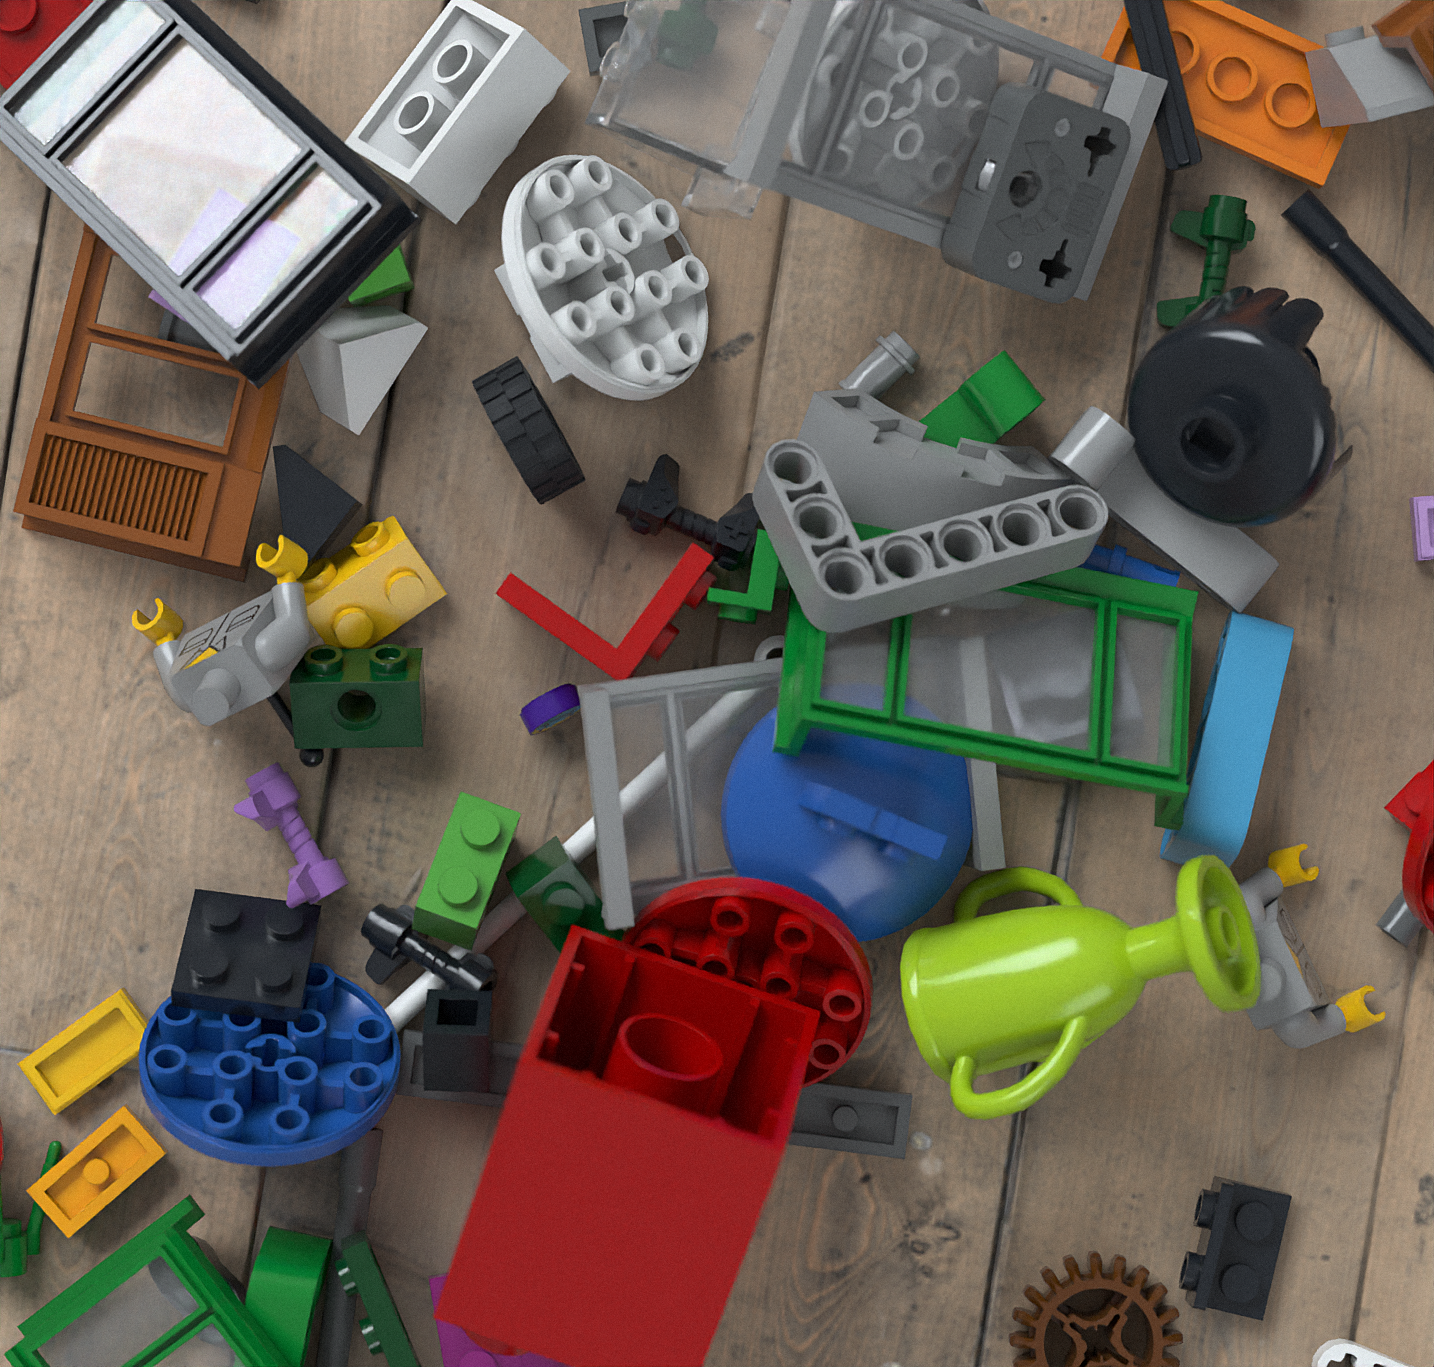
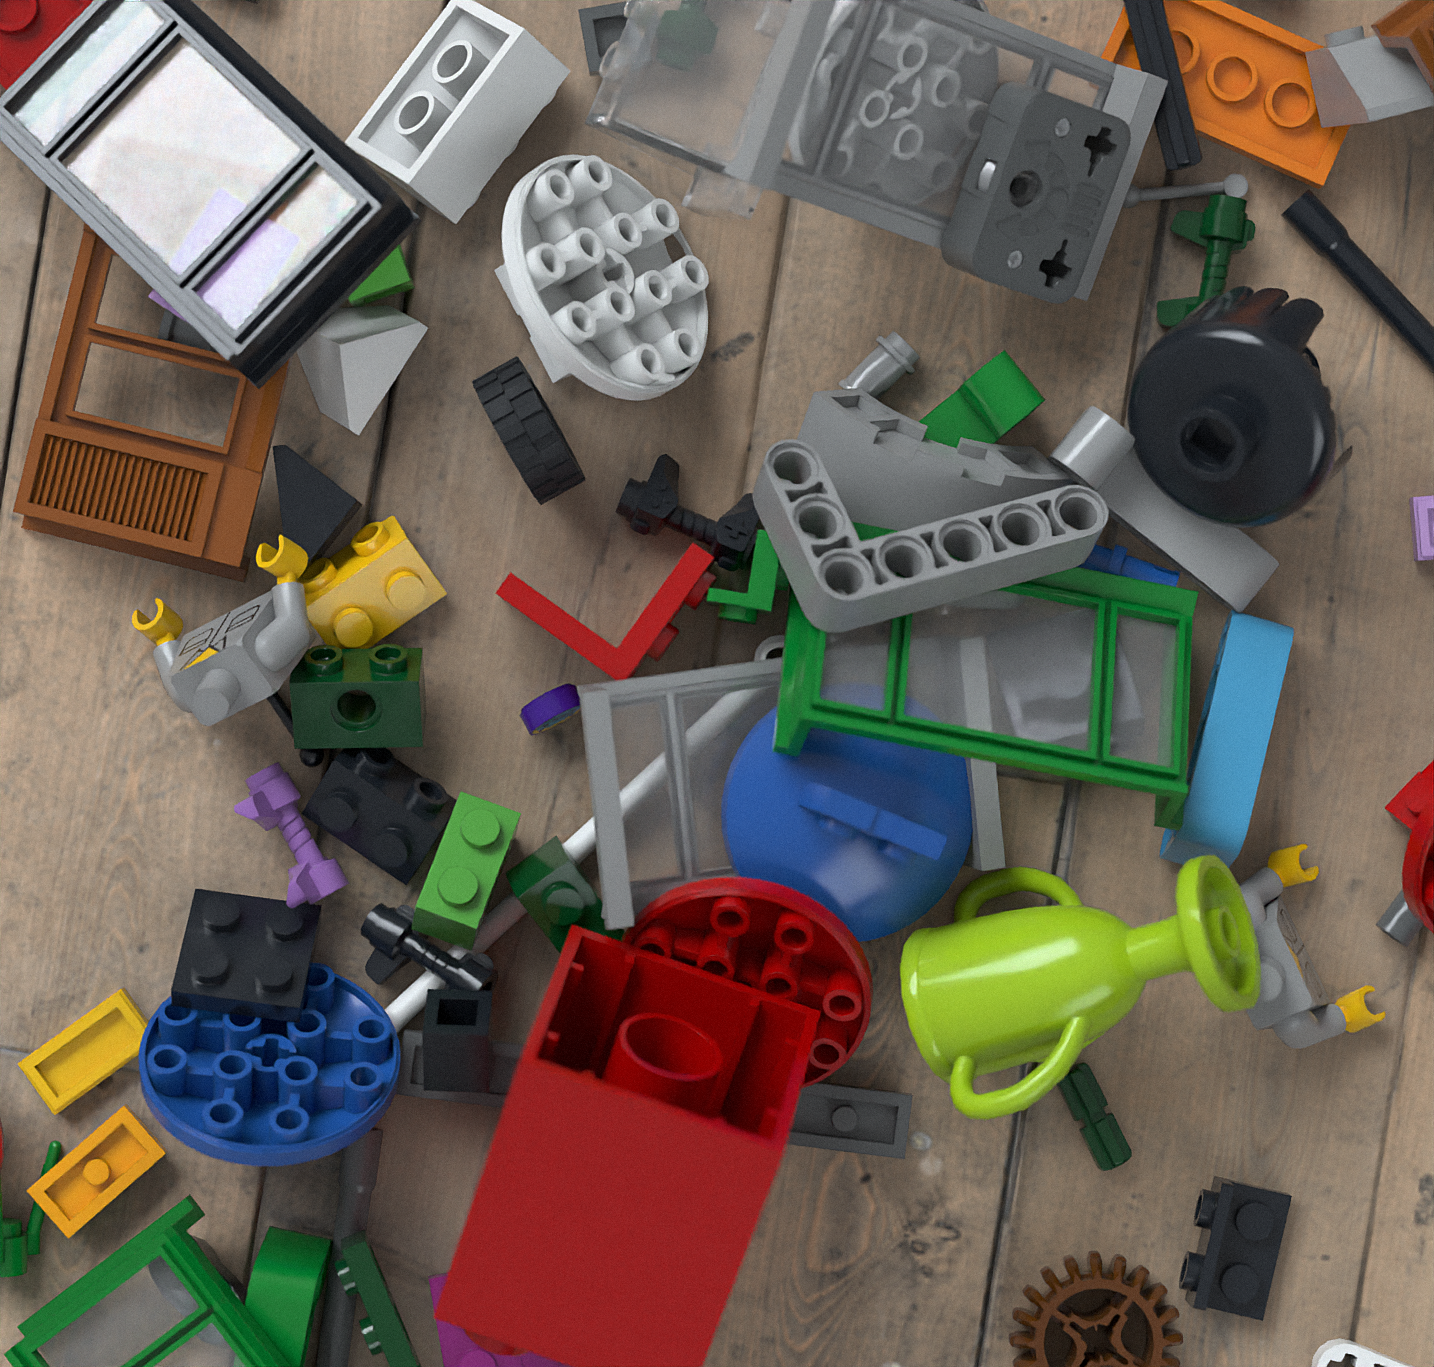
(381, 809): none -> black bracket
(1100, 1129): none -> dark green piece
(1233, 185): none -> light grey hinge

